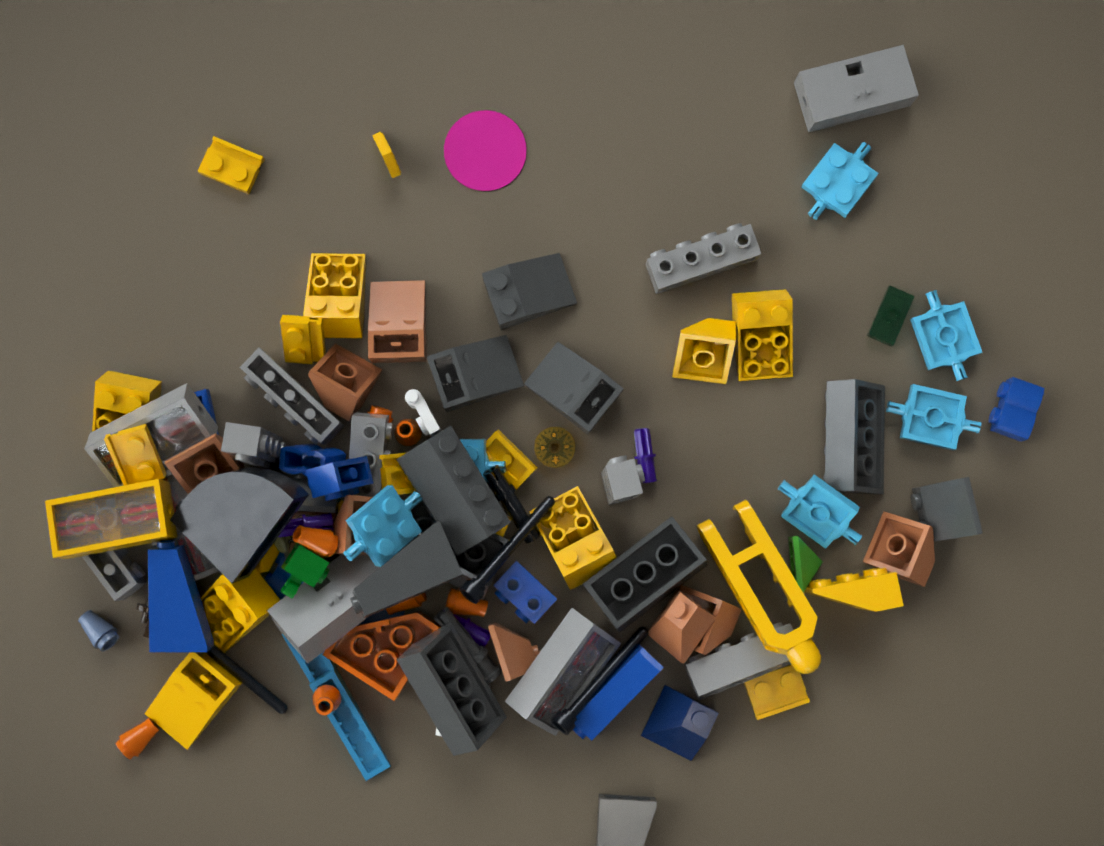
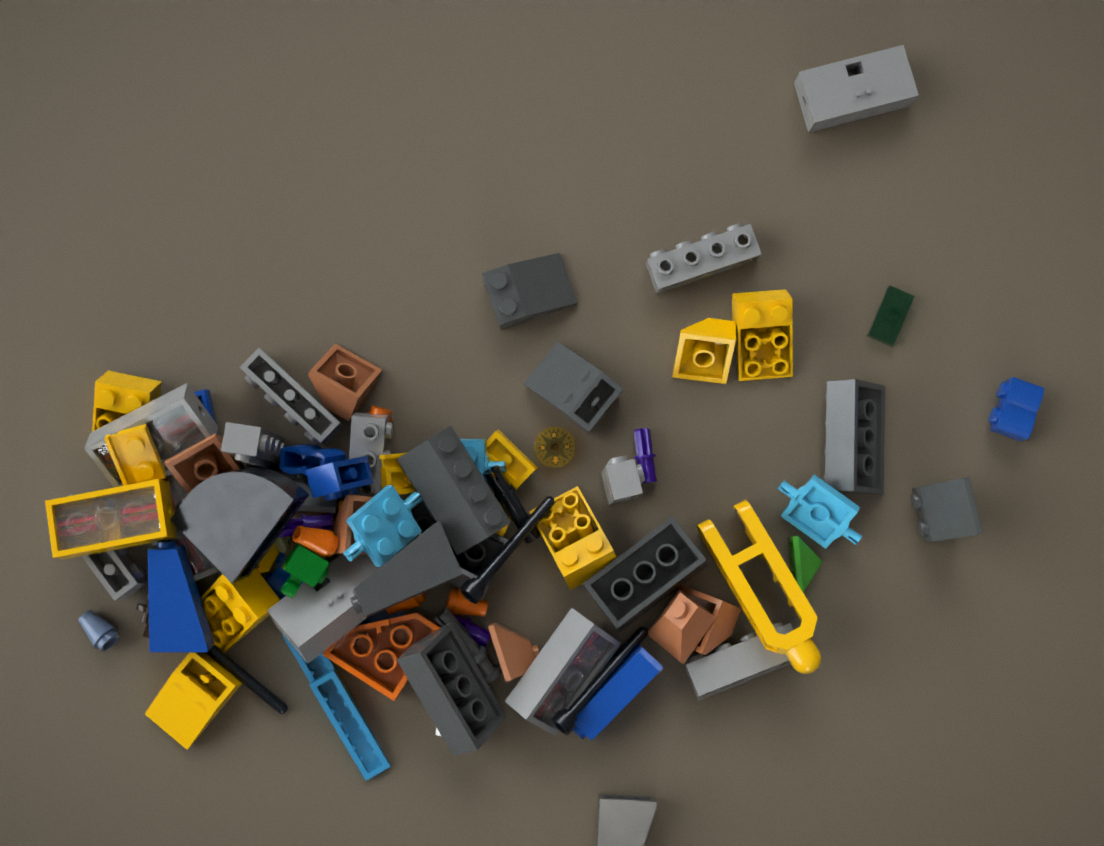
(136, 739): orange cone -> none
(231, 165): yellow plate -> none
(302, 339): yellow plate -> none
(326, 693): orange cone -> none
(337, 293): yellow slope -> none
(387, 154): yellow tile -> none
(397, 322): nougat slope -> none
(411, 438): orange cone -> none
(426, 420): white plate -> none
(475, 372): dark grey slope -> none
(485, 150): dark pink sticker -> none
(524, 592): blue brick -> none
(679, 723): dark blue slope -> none
(776, 692): yellow plate -> none
(839, 180): medium azure plate -> none
(871, 592): yellow slope -> none
(902, 548): nougat slope -> none
(933, 417): medium azure plate -> none
(946, 335): medium azure plate -> none

